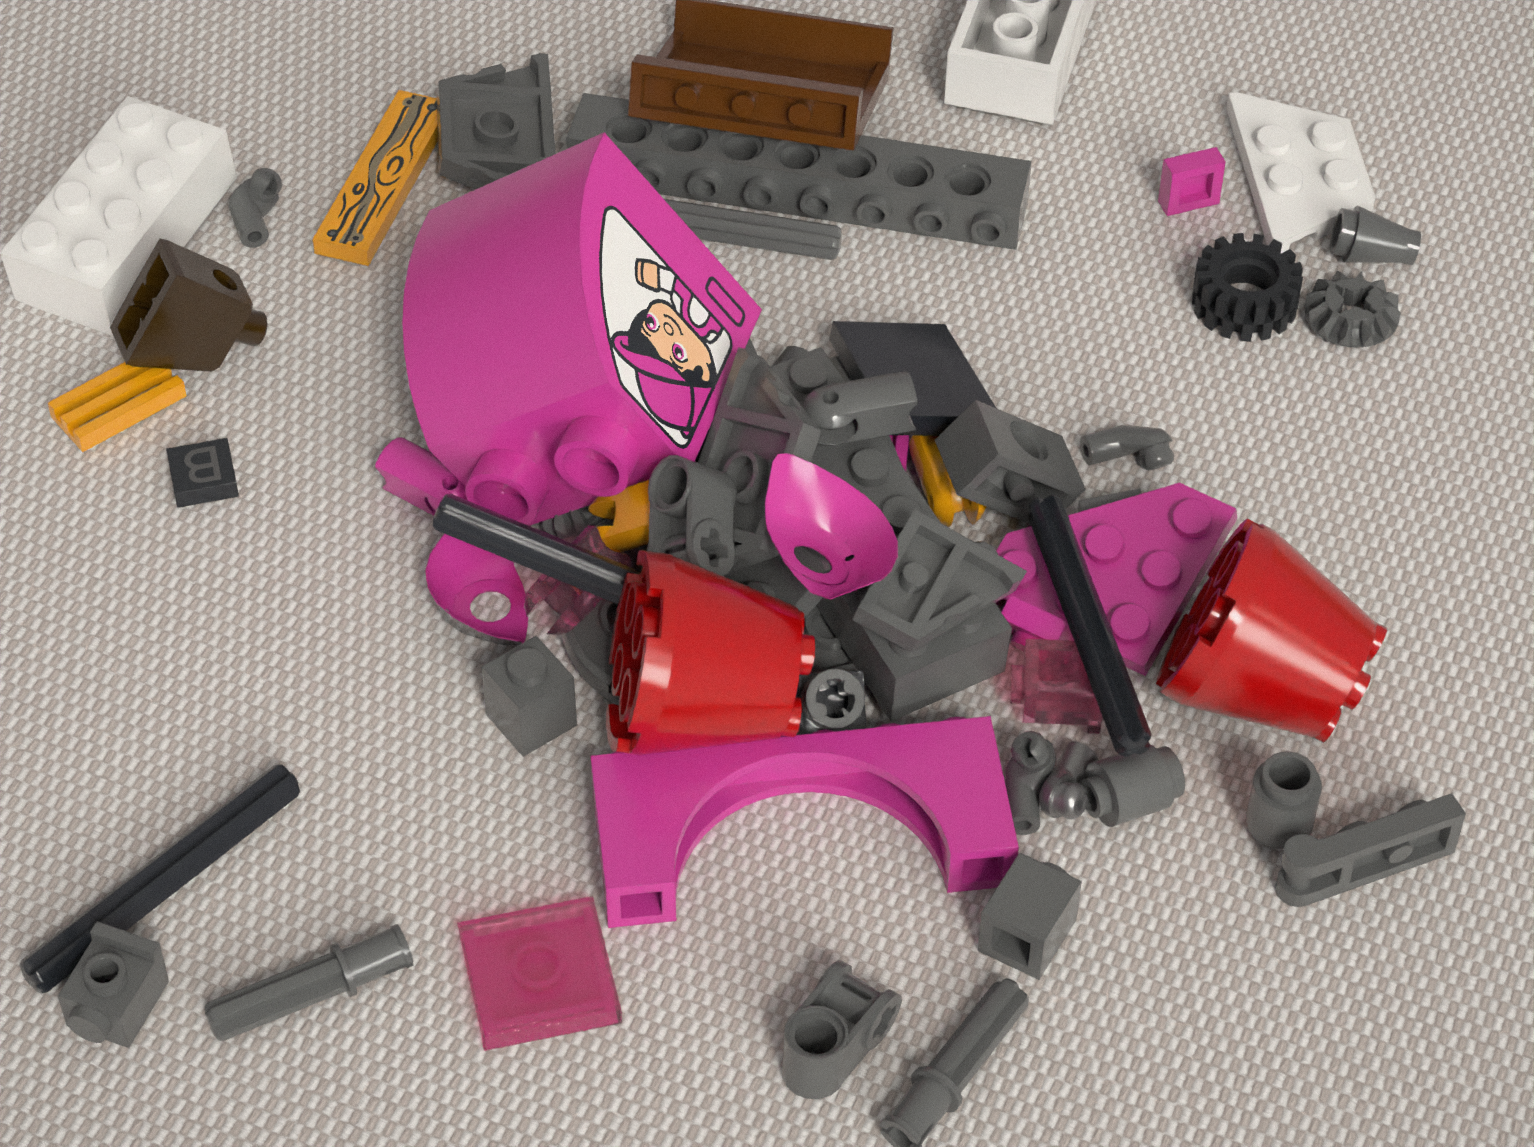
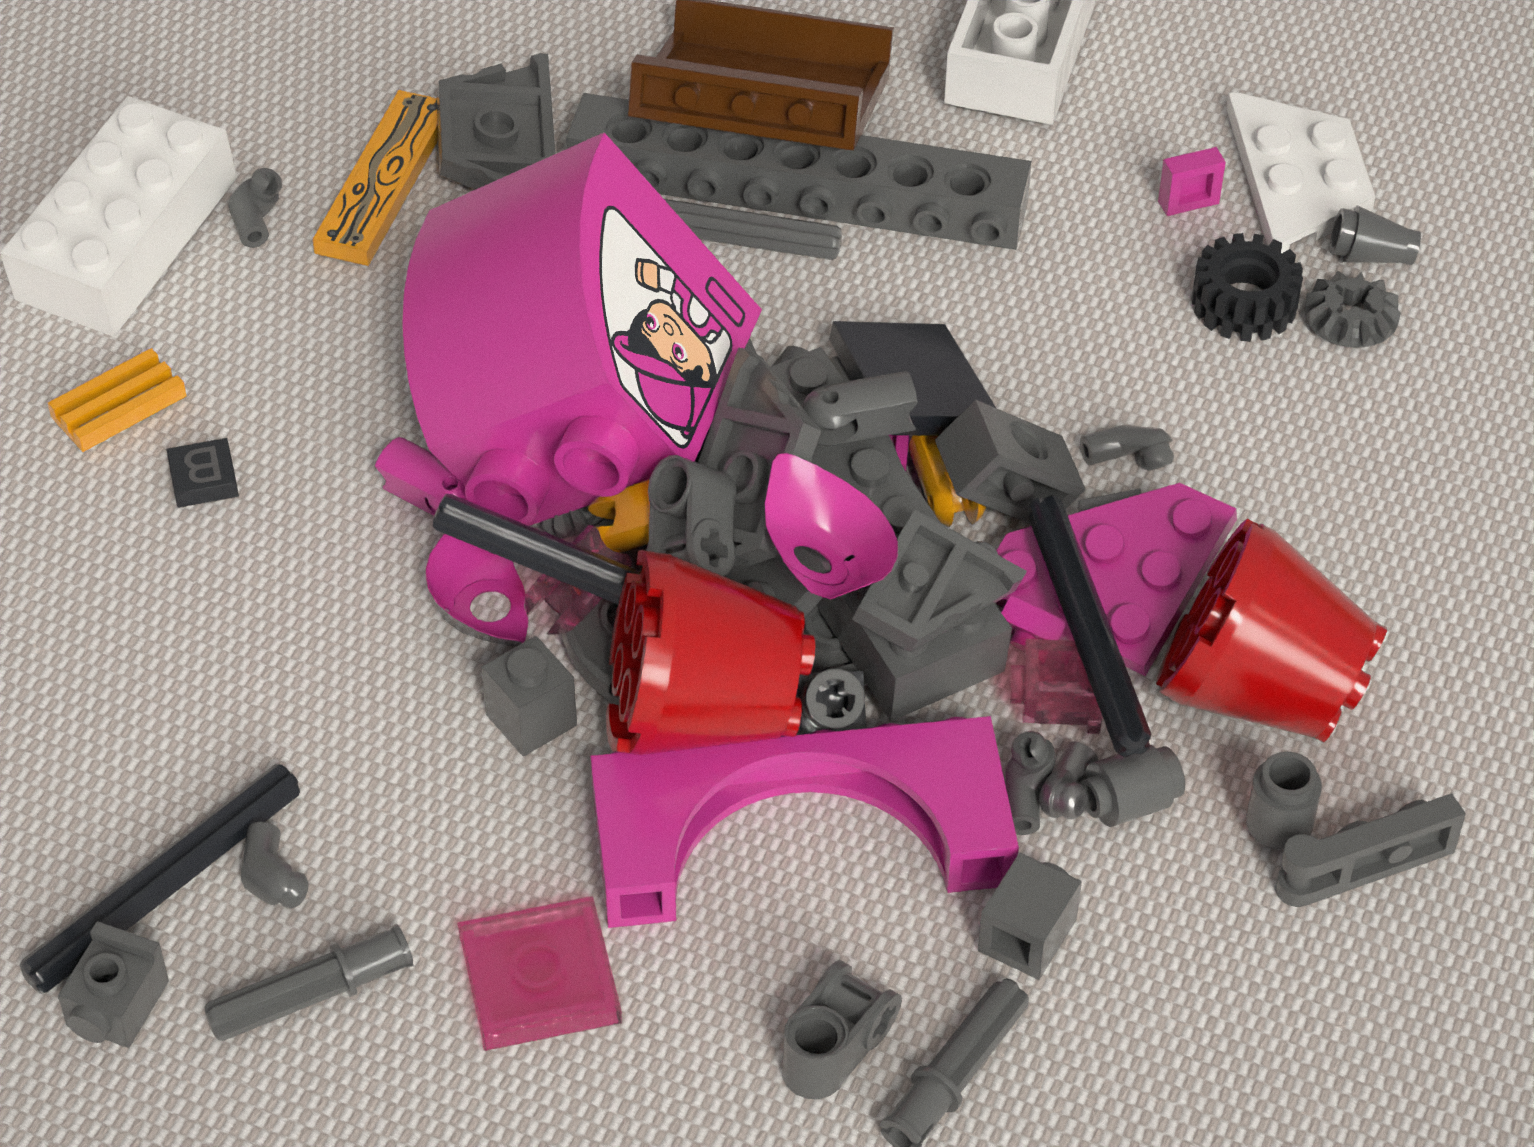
(185, 312): dark brown torso -> none
(267, 874): none -> dark grey arm

